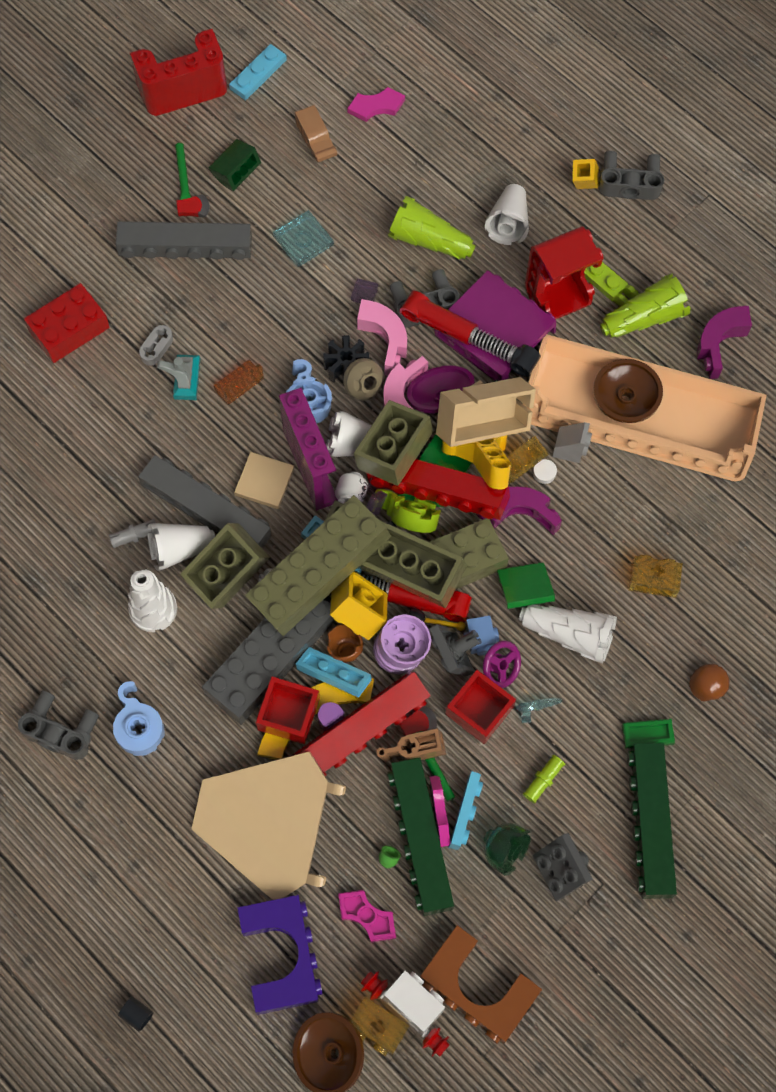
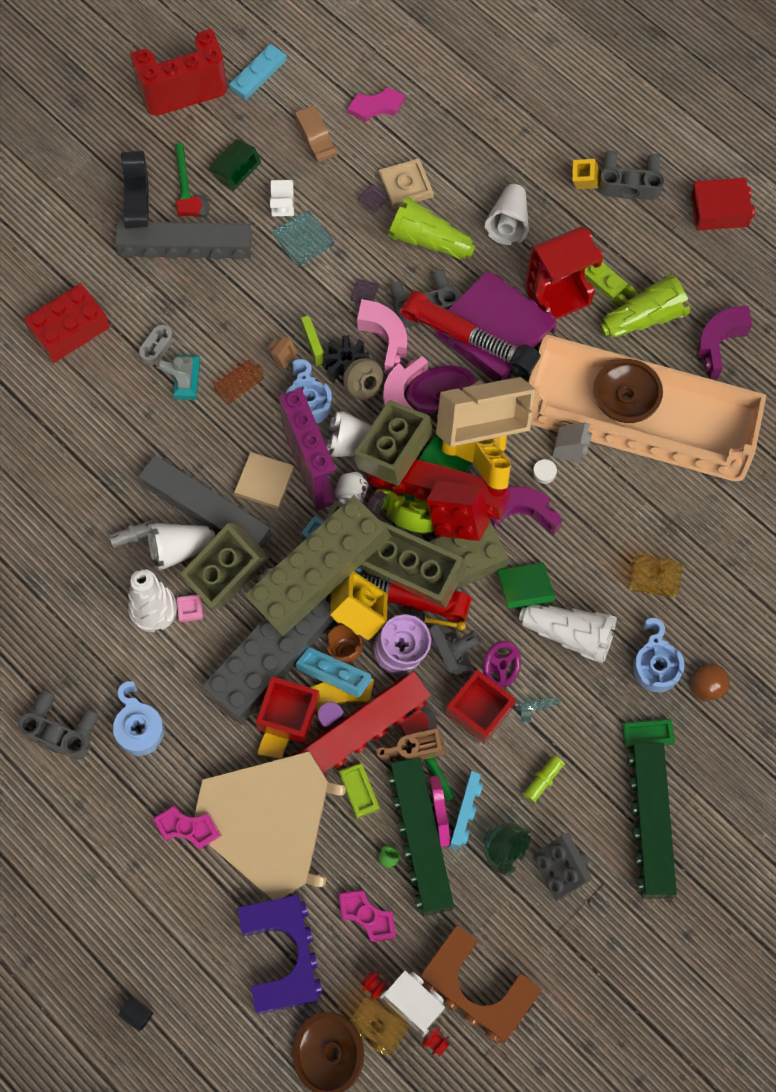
(135, 189): none -> black beam
(189, 608): none -> bright pink tile
(198, 830): none -> dark pink tile
(282, 197): none -> white brick
(283, 351): none -> medium nougat tile
(312, 340): none -> lime tile
(359, 790): none -> lime tile
(373, 198): none -> tile
(405, 180): none -> tan tile
(458, 510): none -> red piece
(486, 633): medium blue brick -> none
(525, 457): clear yellow brick -> none
(657, 651): none -> light blue piece
(722, 204): none -> red brick

